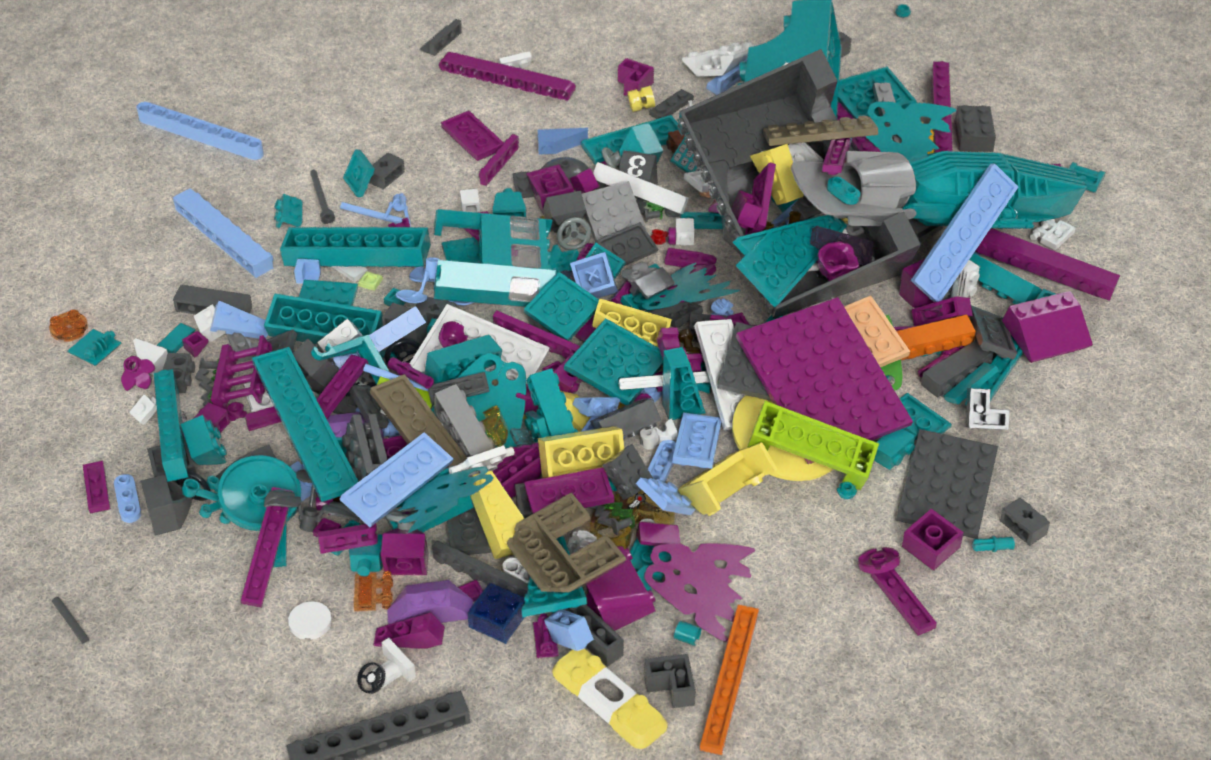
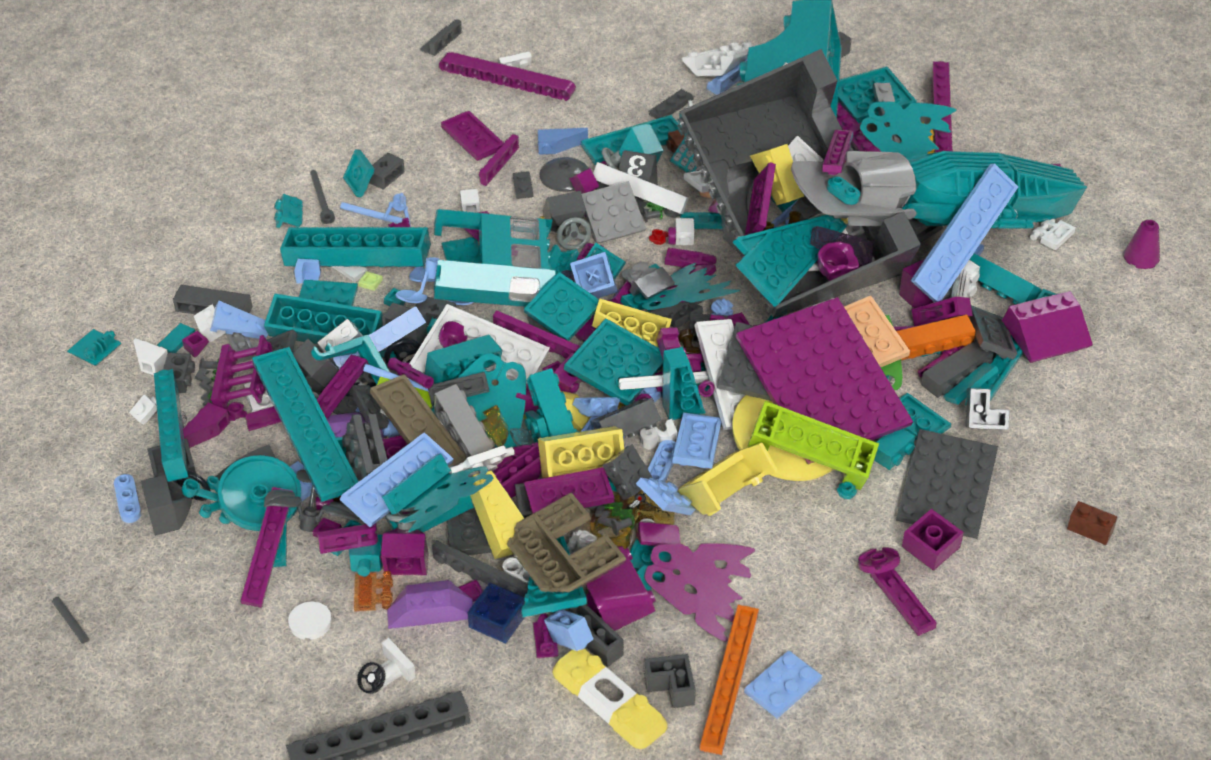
(60, 331): clear orange plate -> none
(96, 487): magenta plate -> none
(139, 375): magenta plate -> none
(200, 130): light blue beam -> none
(204, 441): teal slope -> none
(223, 232): light blue brick -> none
(416, 483): none -> teal plate
(416, 632): magenta slope -> none
(509, 203): teal torso -> none
(548, 183): magenta slope -> none
(630, 243): dark grey tile -> none
(635, 75): magenta brick -> none
(635, 99): light yellow wheel -> none
(687, 633): teal beam -> none
(702, 386): none -> magenta hinge
(746, 209): magenta brick -> none
(782, 684): none -> light blue plate
(820, 131): dark tan plate -> none
(903, 10): teal plate -> none
(975, 128): dark grey brick -> none
(993, 544): teal axle -> none
(1024, 521): dark grey brick -> none
(1049, 264): magenta brick -> none
(1090, 177): teal plate -> none
(1092, 522): none -> copper brick
(1144, 246): none -> magenta cone

